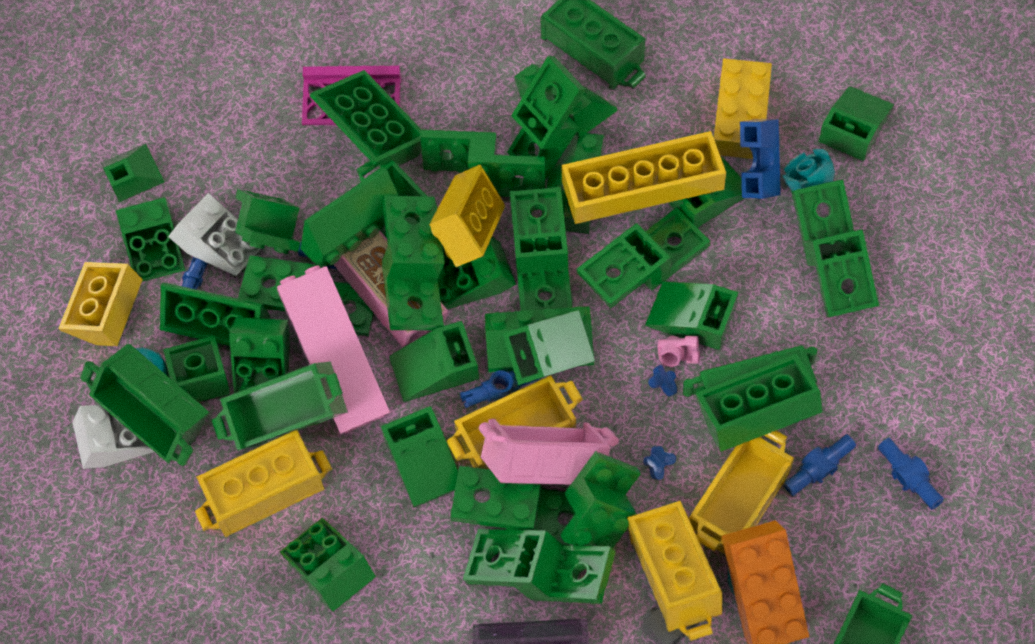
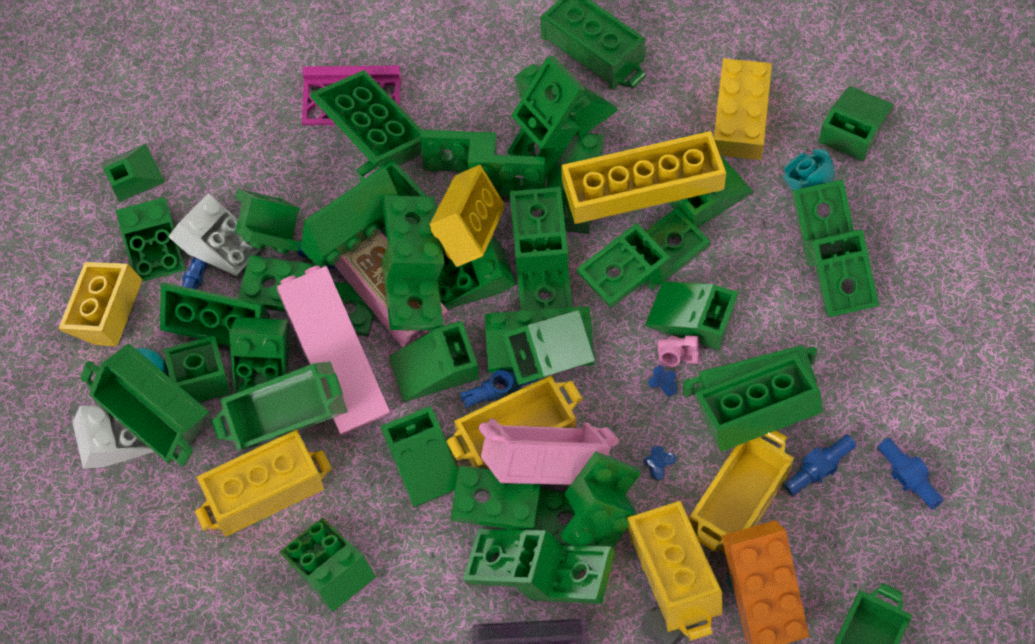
(764, 175): blue arch -> none

